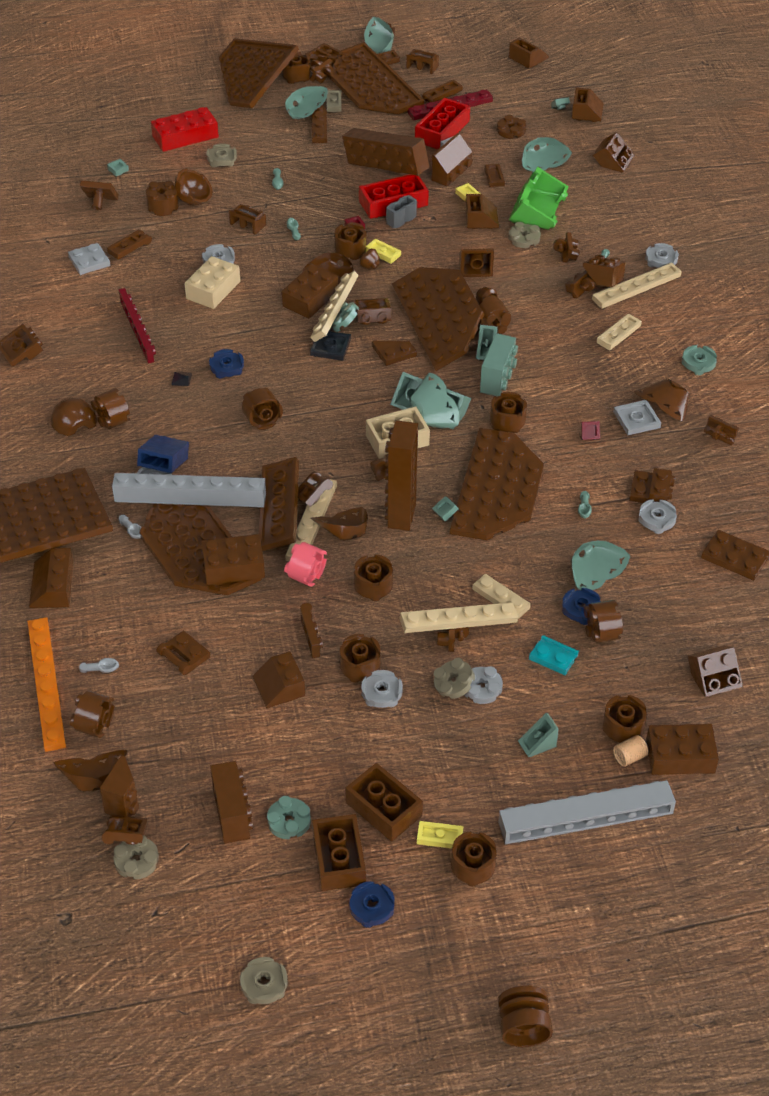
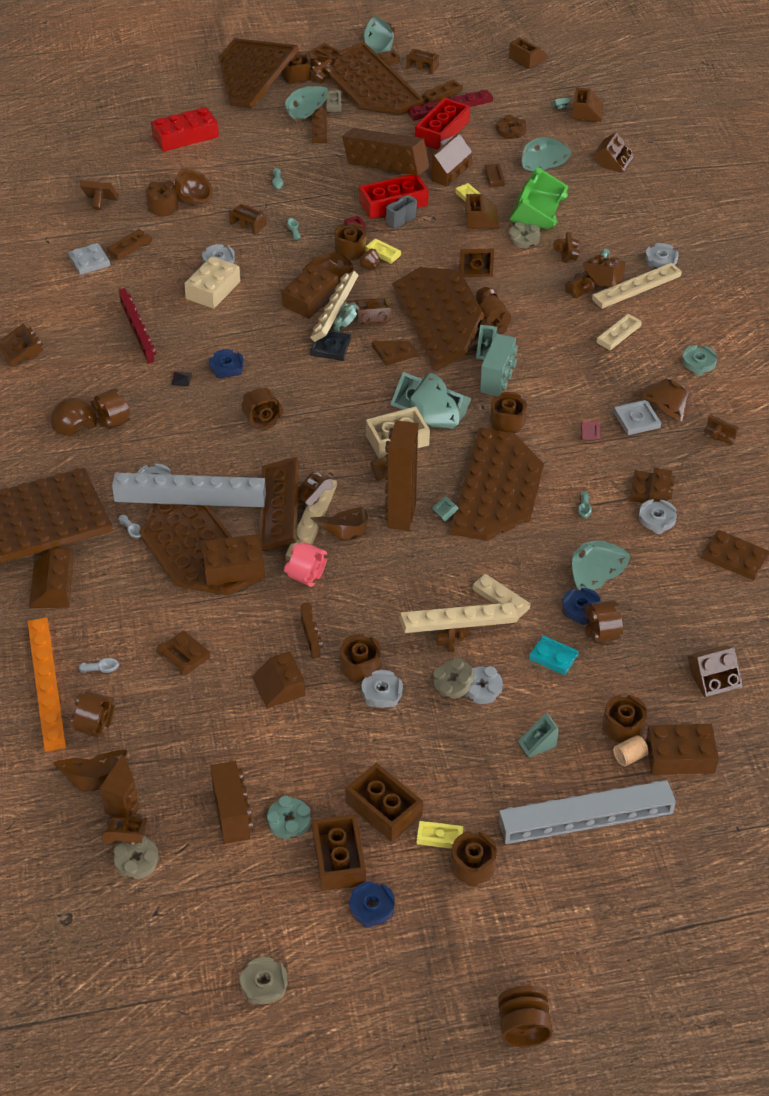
(118, 167): sand green plate -> none
(163, 453): dark blue brick -> none
(221, 155): dark tan plate -> none
(373, 577): reddish brown brick -> none

